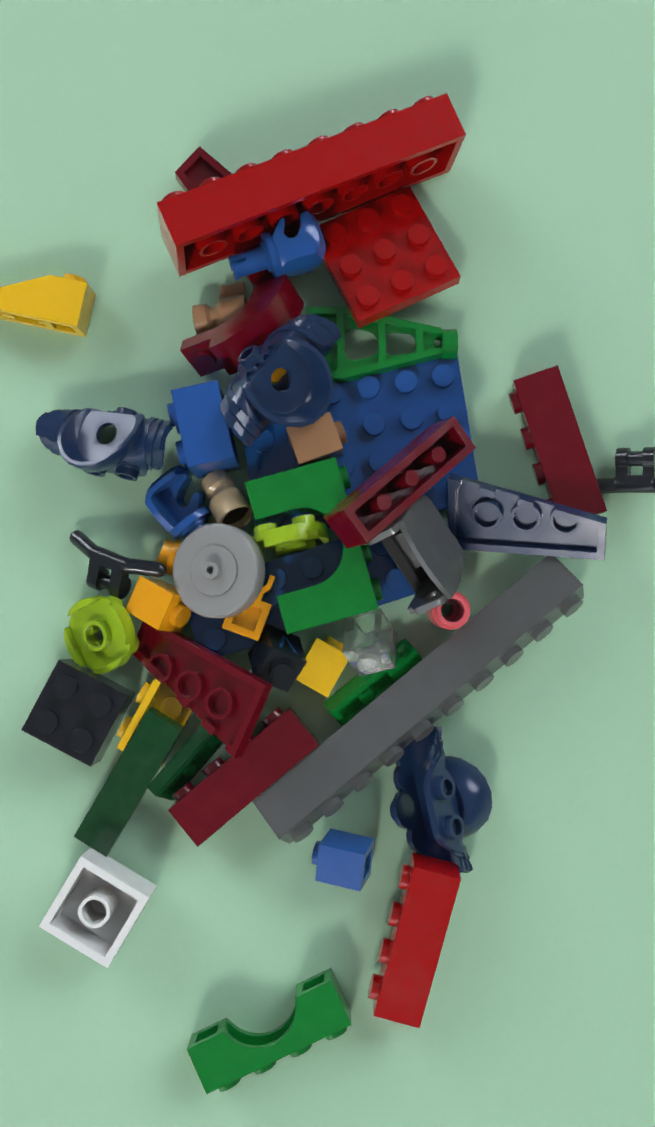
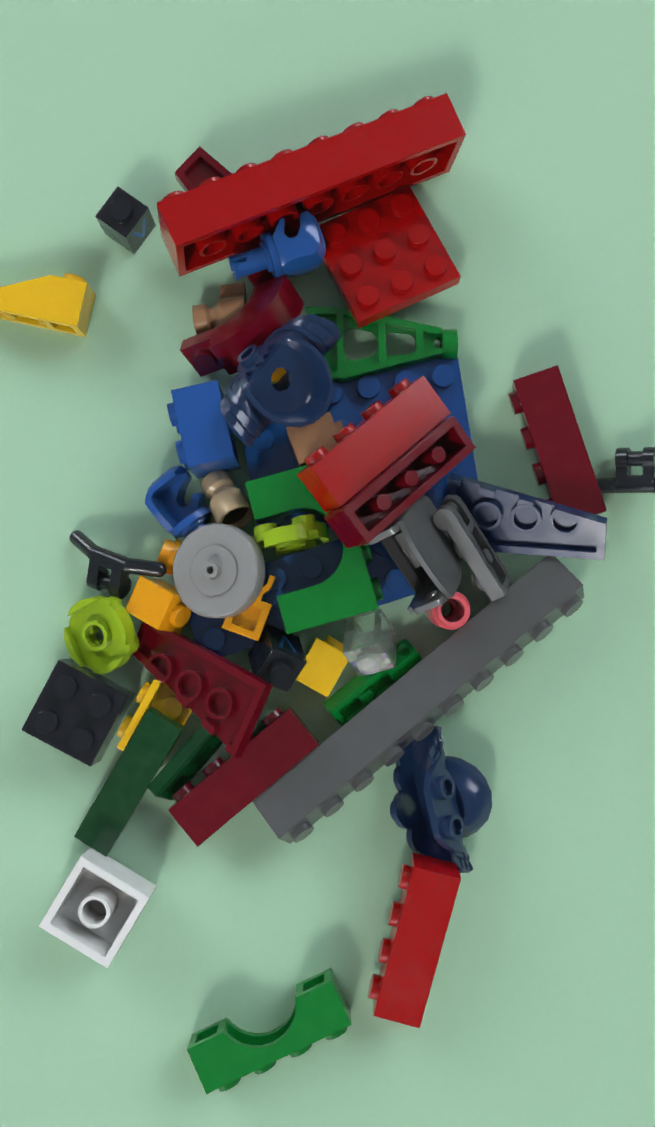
(125, 220): none -> black brick
(130, 455): dark blue piece -> none
(343, 859): blue brick -> none
(373, 444): none -> red brick
(472, 546): none -> dark grey plate

